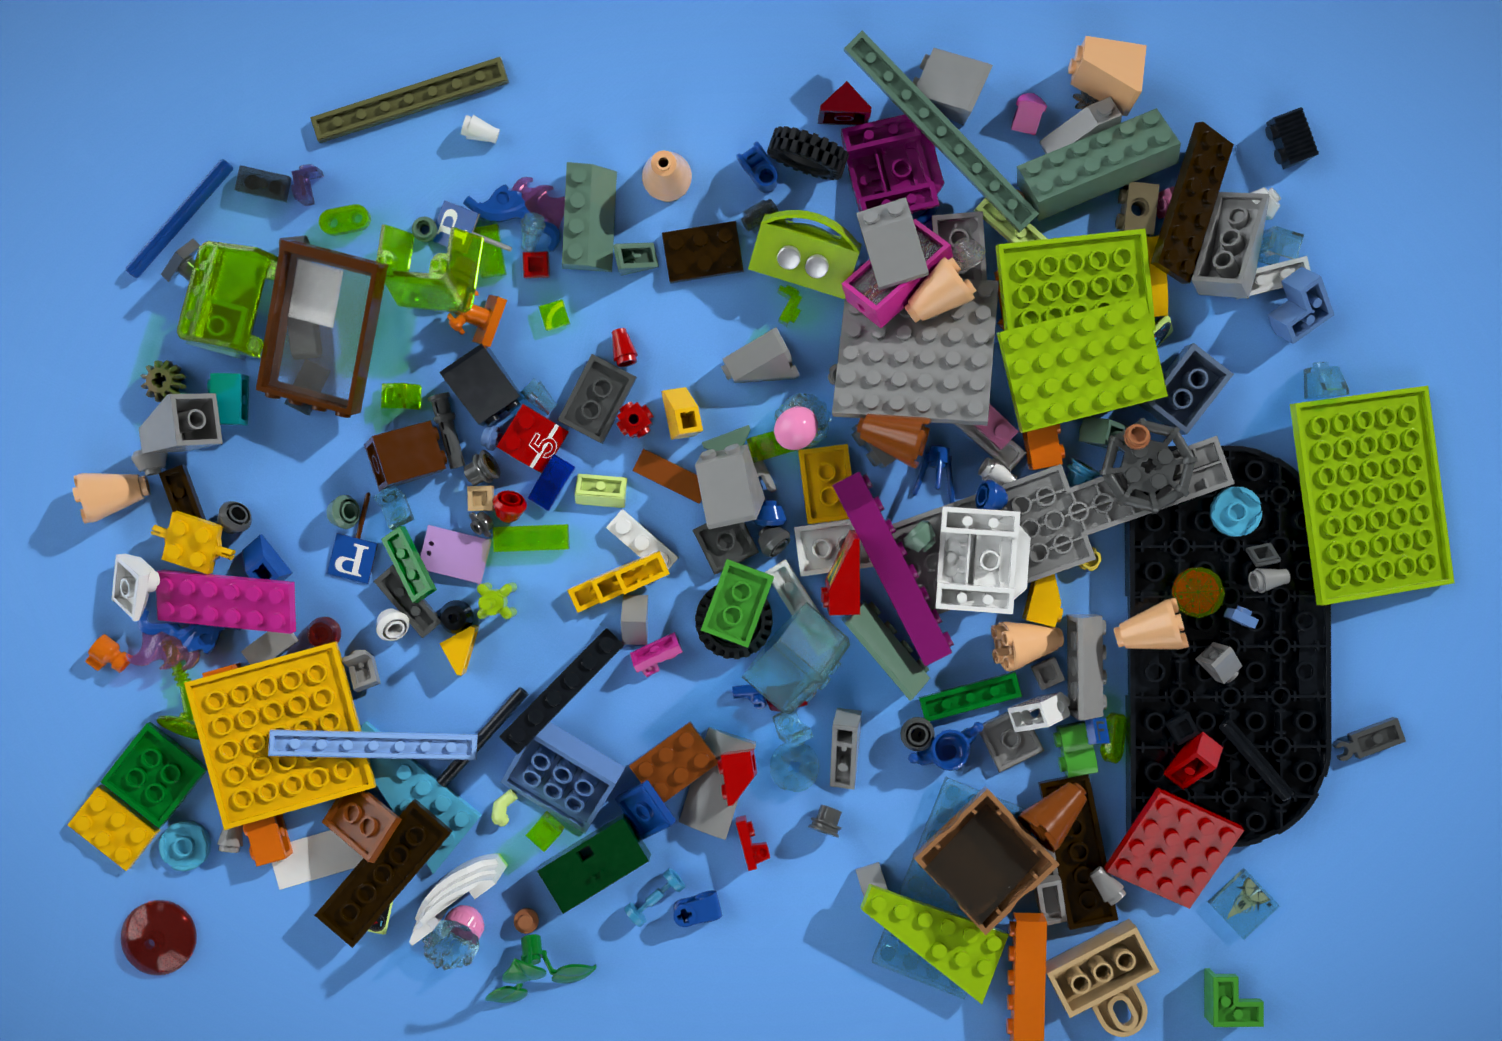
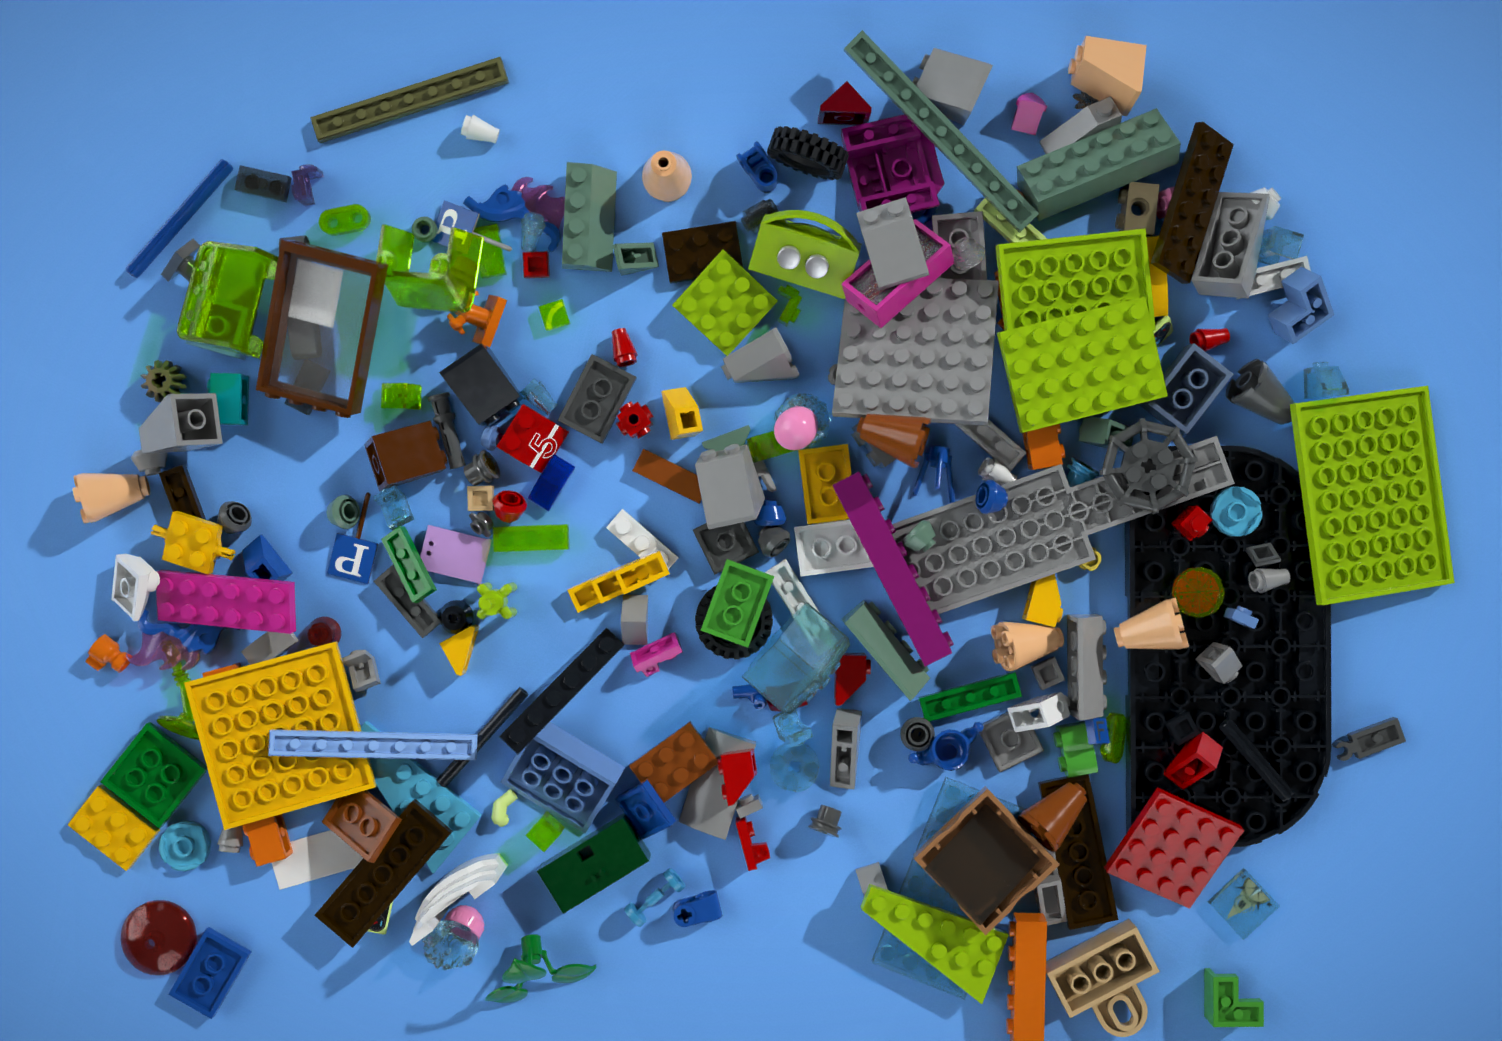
(210, 972): none -> blue plate
(392, 624): white cone -> none
(526, 920): nougat plate -> none
(600, 490): yellowish green slope -> none
(725, 302): none -> lime plate
(748, 805): none -> light grey plate
(842, 583): red slope -> none
(850, 675): none -> red slope
(940, 292): light nougat cone -> none
(981, 560): white slope -> none
(998, 430): bright pink plate -> none
(1108, 886): light grey cone -> none
(1137, 436): nougat plate -> none
(1192, 522): none -> red brick
(1209, 338): none -> red cone
(1260, 392): none -> dark grey cone
(1291, 138): black brick -> none

